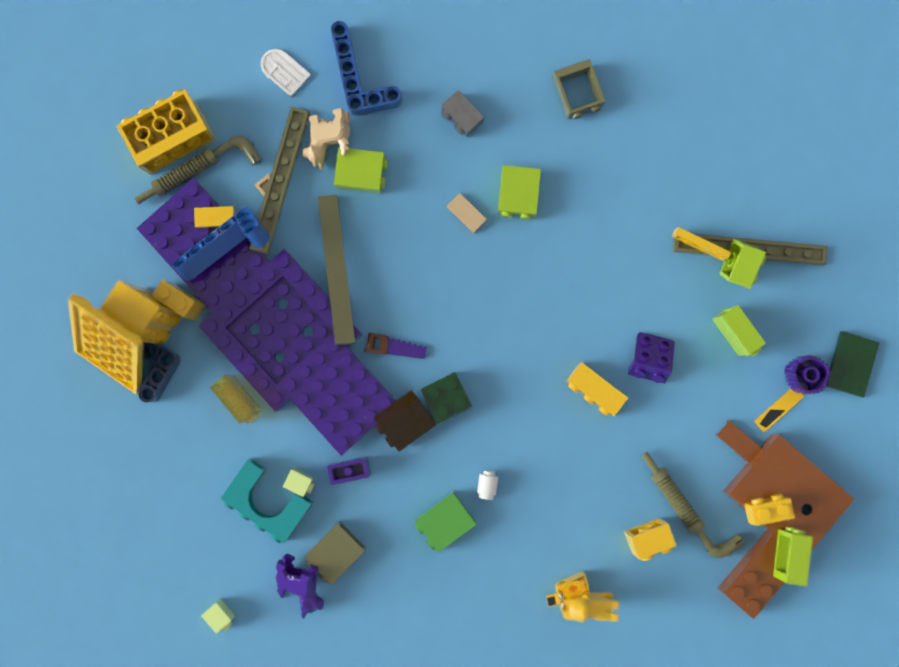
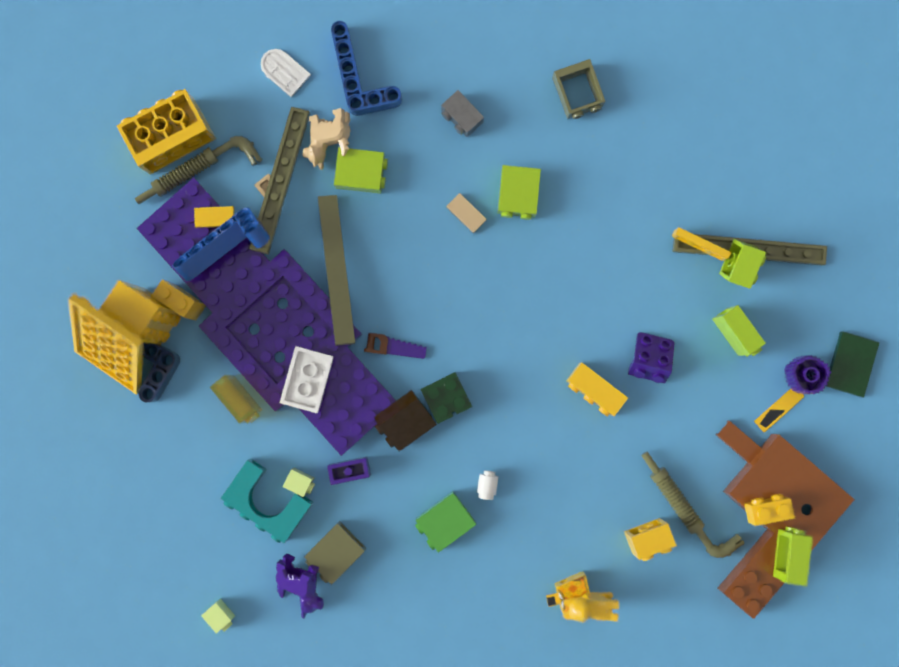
(306, 379): none -> white plate

